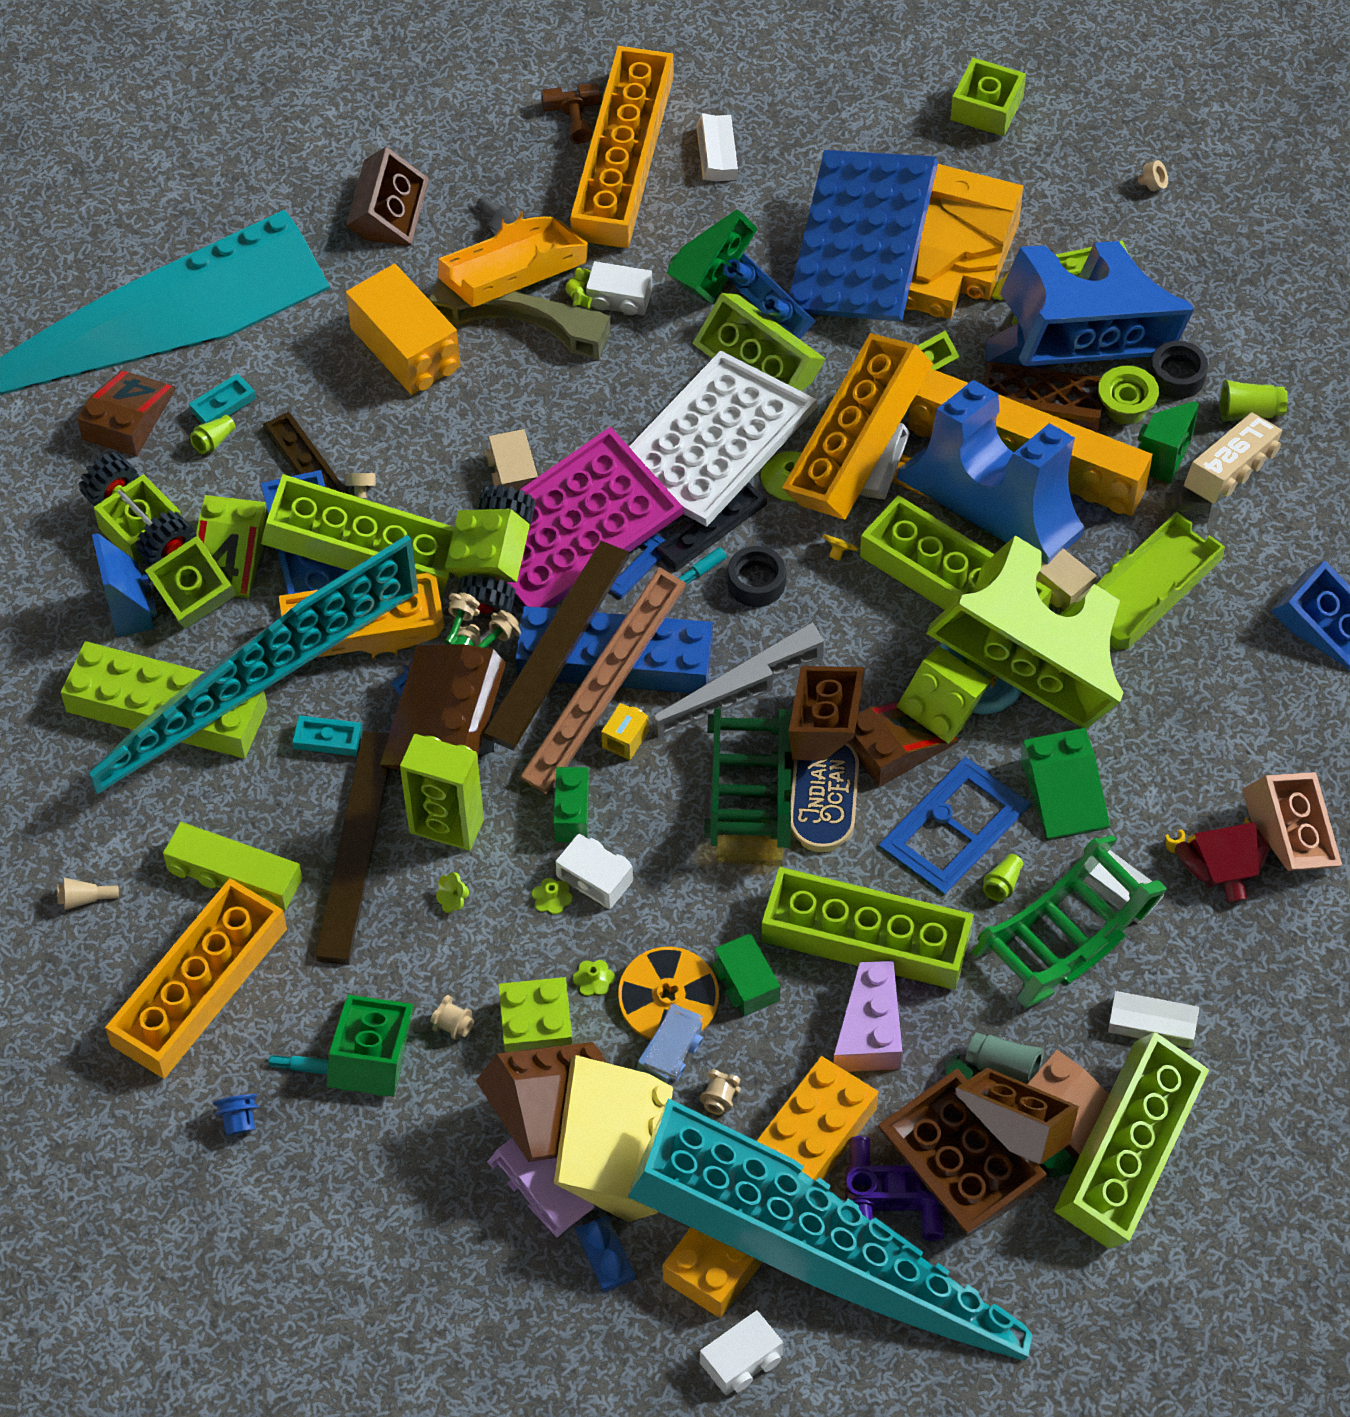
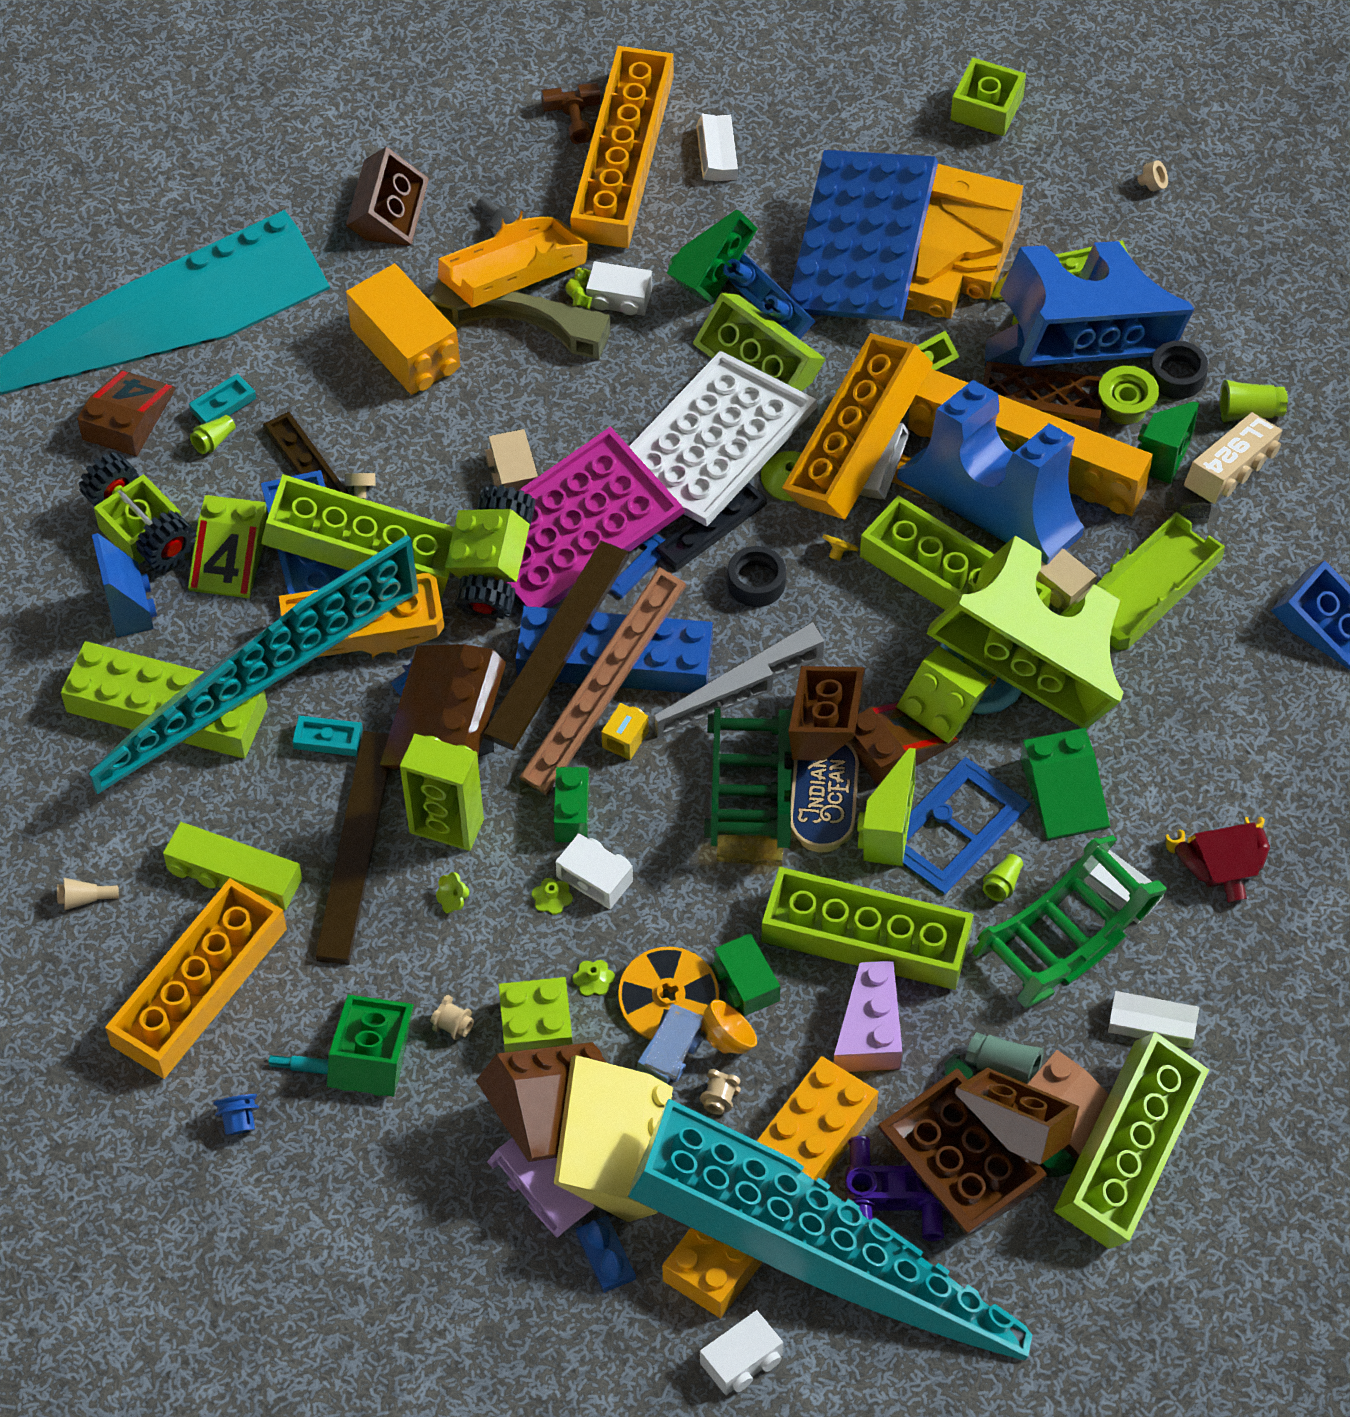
(191, 582): lime brick -> none
(464, 608): tan plant -> none
(704, 565): teal pin -> none
(728, 1029): none -> light orange piece
(887, 814): none -> lime slope
(1293, 820): nougat slope -> none

